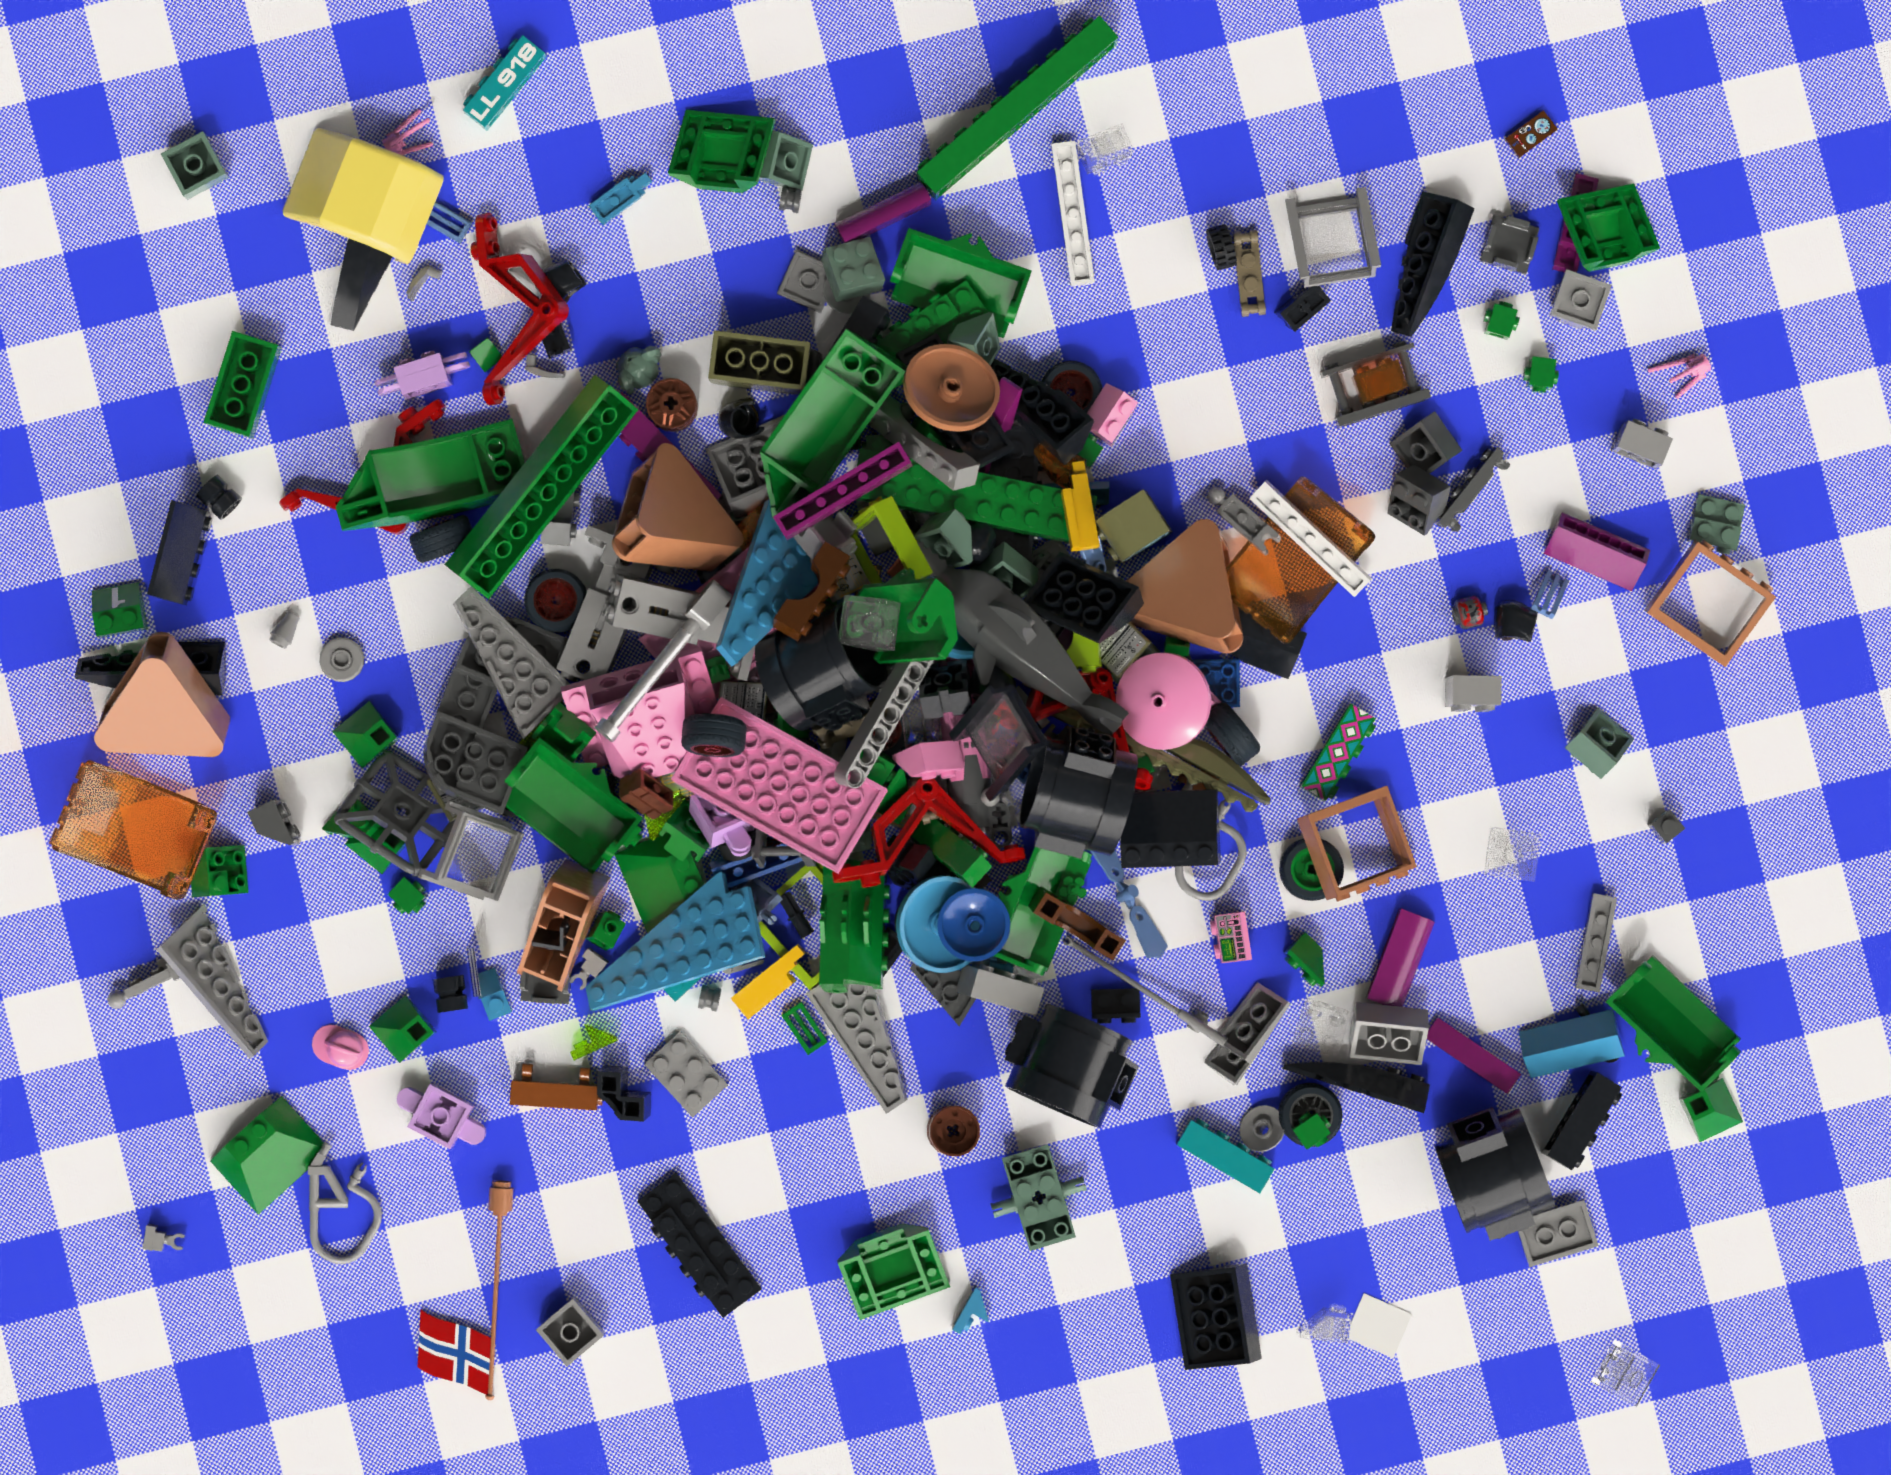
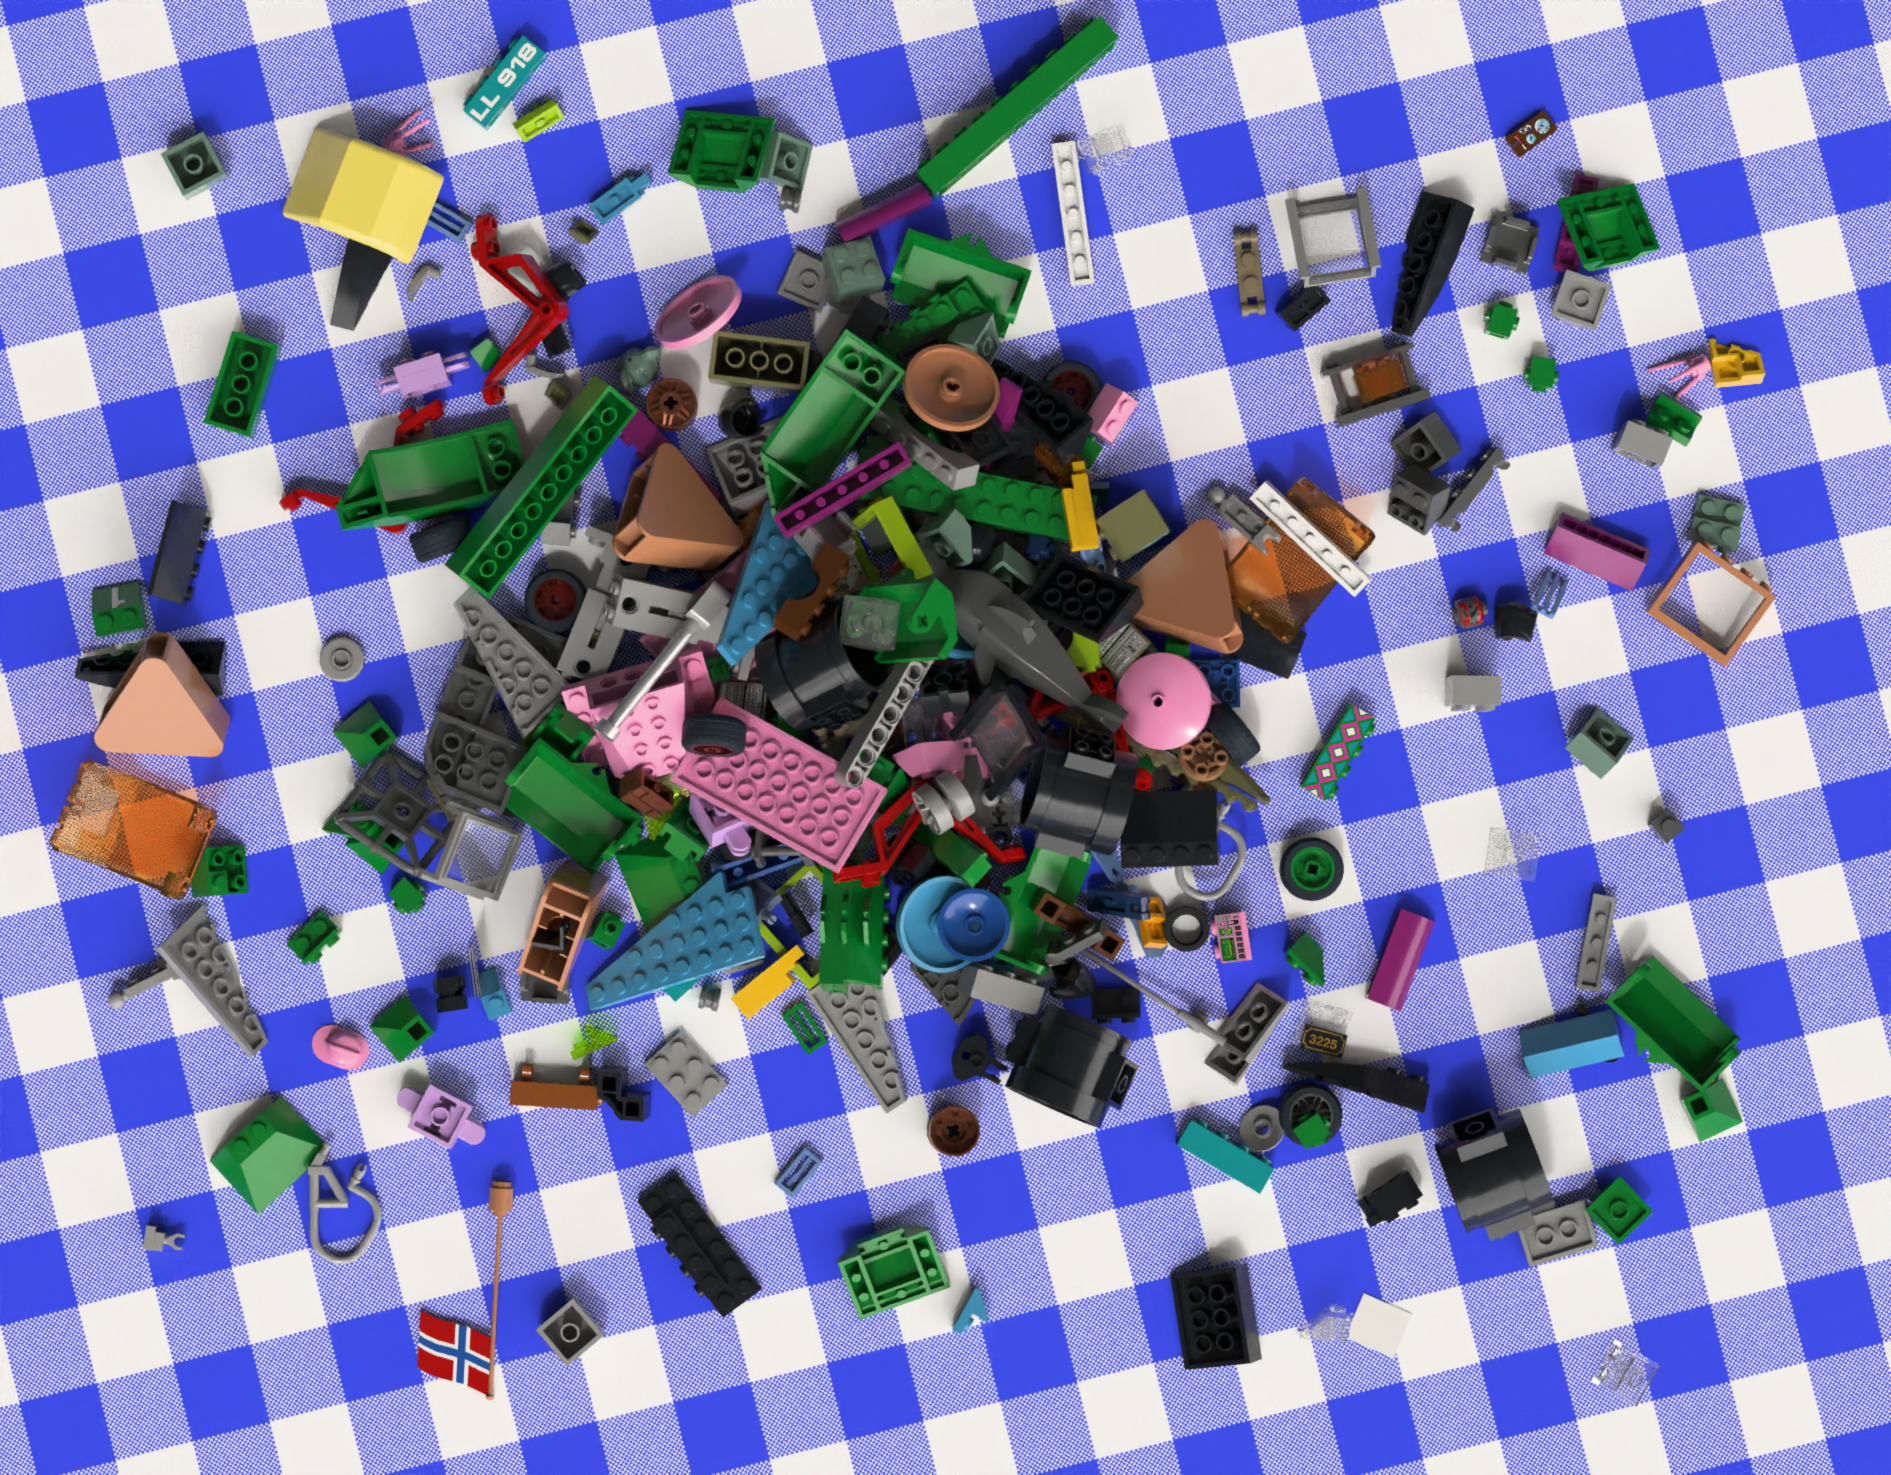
(217, 495): black wheel -> none
(273, 822): dark grey slope -> none
(284, 631): light grey cone -> none
(314, 938): none -> green bracket
(538, 120): none -> lime plate
(558, 394): none -> olive slope
(583, 232): none -> olive slope
(593, 965): light grey piece -> none
(698, 312): none -> bright pink dish
(812, 1156): none -> medium blue tile
(943, 802): none -> light grey wheel
(977, 1062): none -> black hinge
(1038, 548): none -> dark blue plate
(1044, 1221): sand green slope -> none
(1072, 889): green plant -> none
(1072, 980): none -> black piece
(1075, 942): none -> dark grey plate
(1118, 902): none -> dark blue plate
(1151, 929): none -> light orange slope
(1203, 757): none -> medium nougat tile
(1204, 933): none -> black tyre
(1221, 247): black tyre -> none
(1323, 1041): none -> black sticker
(1388, 1033): light grey brick -> none
(1389, 1199): none -> black hinge
(1393, 831): nougat window -> none
(1472, 1056): magenta slope -> none
(1582, 1120): black brick -> none
(1618, 1210): none -> green panel
(1673, 418): none -> green bracket
(1734, 365): none -> yellow slope

